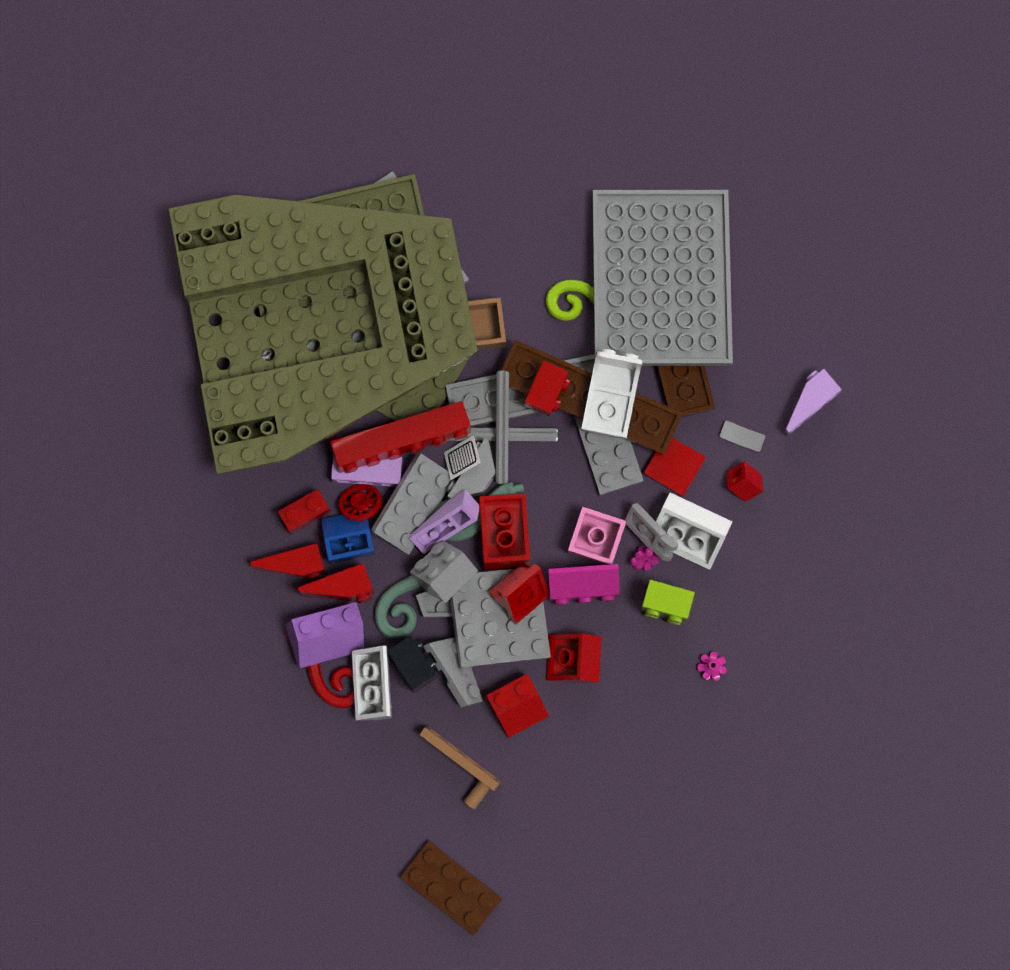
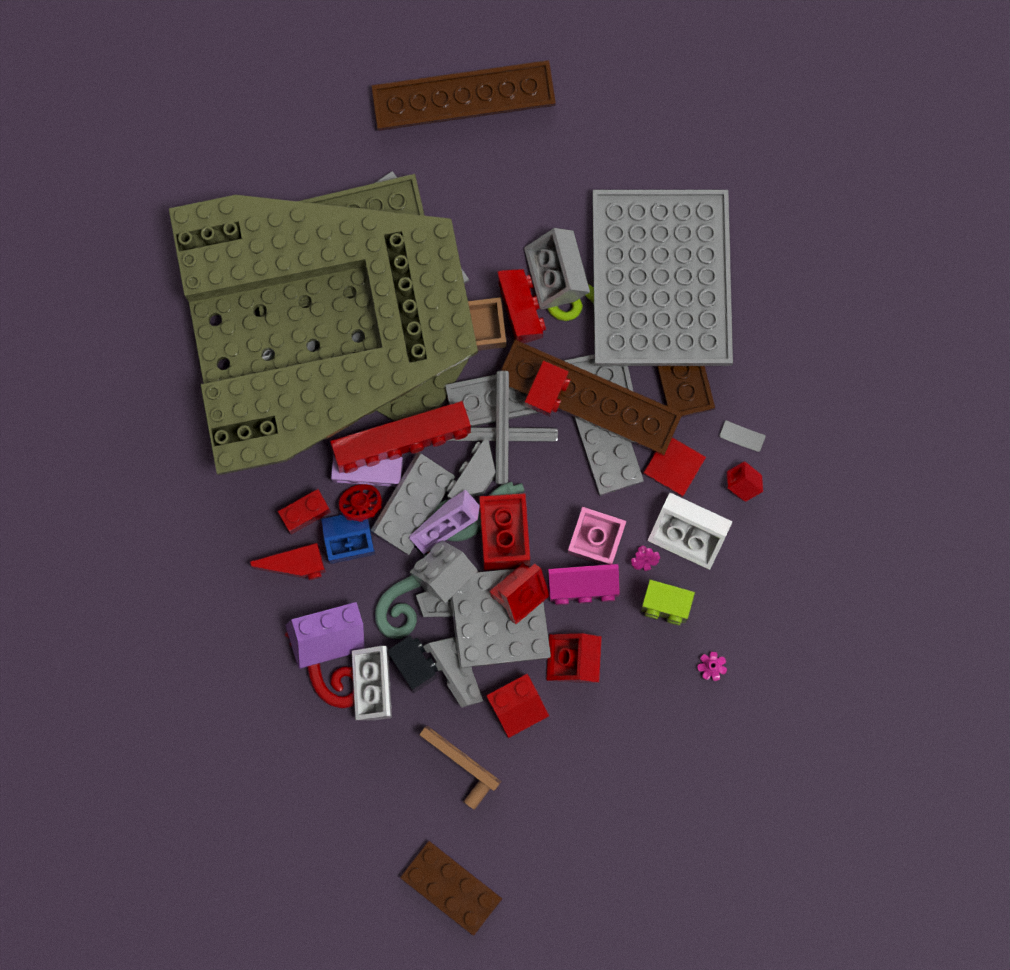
(347, 586): red slope -> none
(462, 457): white sticker -> none
(463, 95): none -> reddish brown plate
(521, 305): none -> red slope
(556, 268): none -> light grey slope
(611, 393): white bracket -> none
(650, 532): light grey hinge -> none
(816, 394): lavender slope -> none

